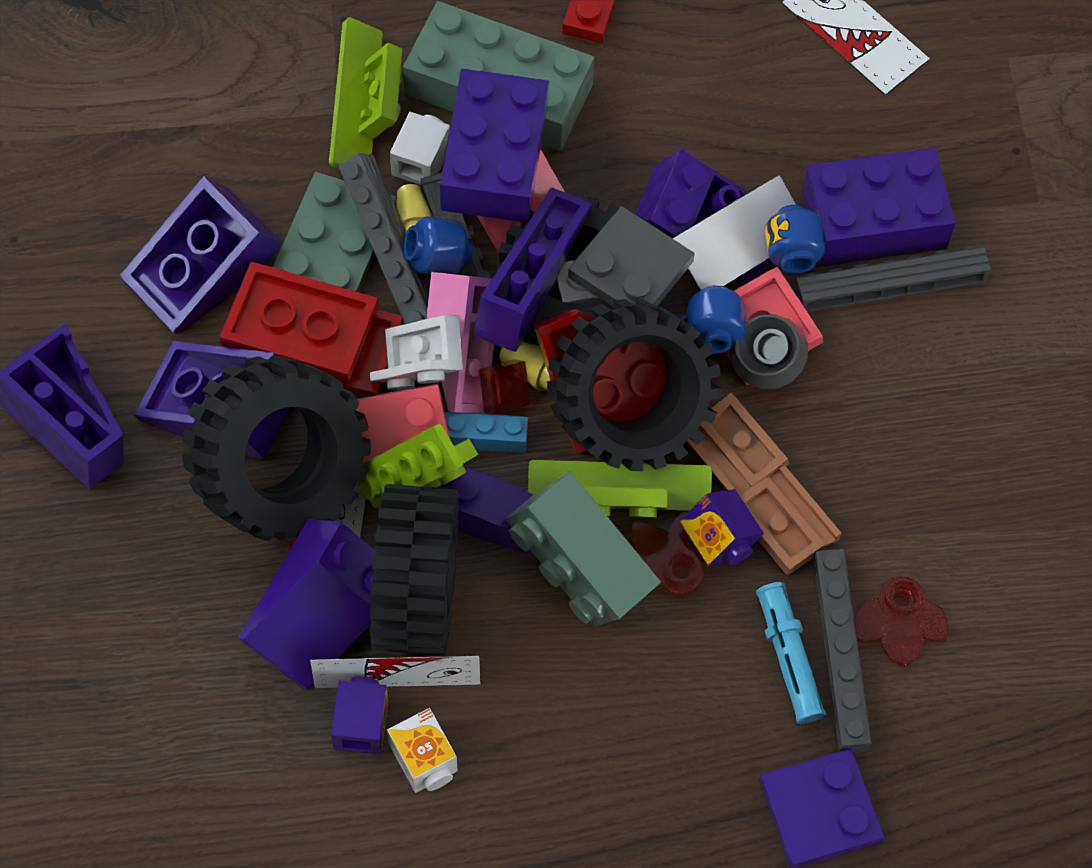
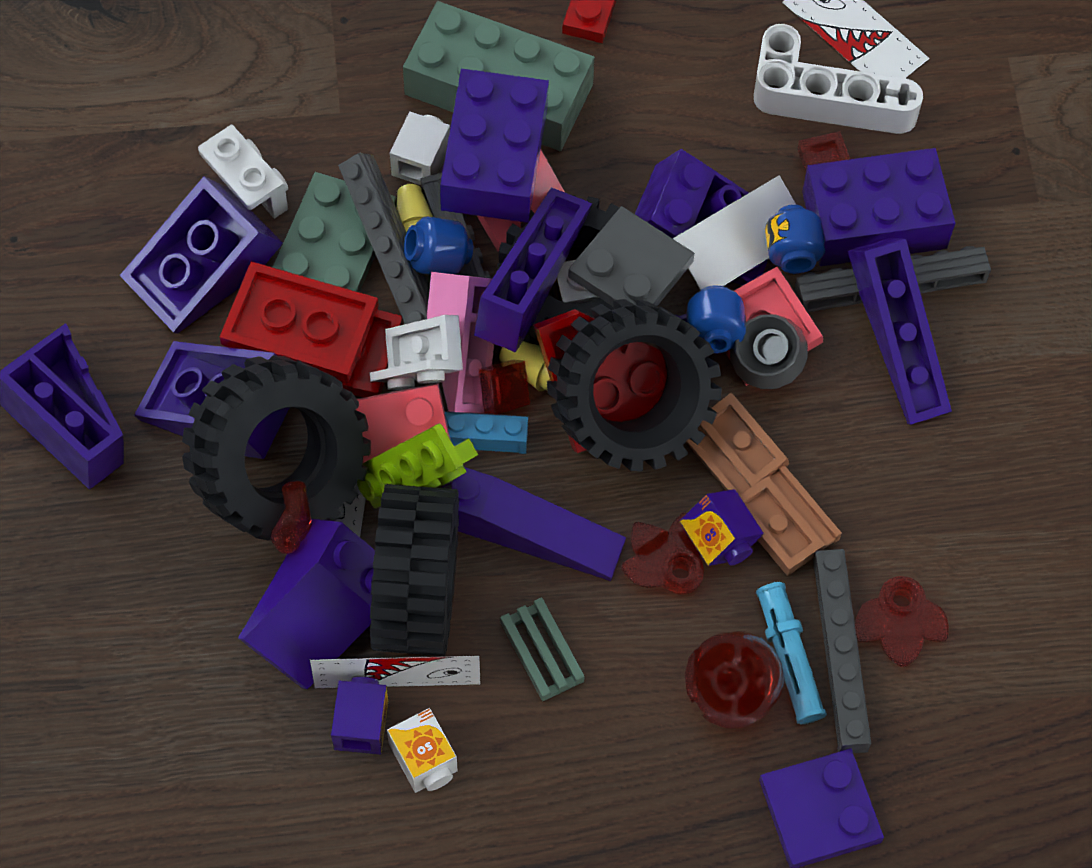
(245, 172): none -> white bracket
(295, 519): none -> clear red arm
(364, 90): lime bracket -> none
(525, 616): none -> sand green tile
(581, 551): sand green brick -> none
(642, 492): lime bracket -> none
(734, 678): none -> clear red cylinder
(823, 149): none -> clear red plate
(888, 103): none -> white beam
(901, 326): none -> dark purple slope

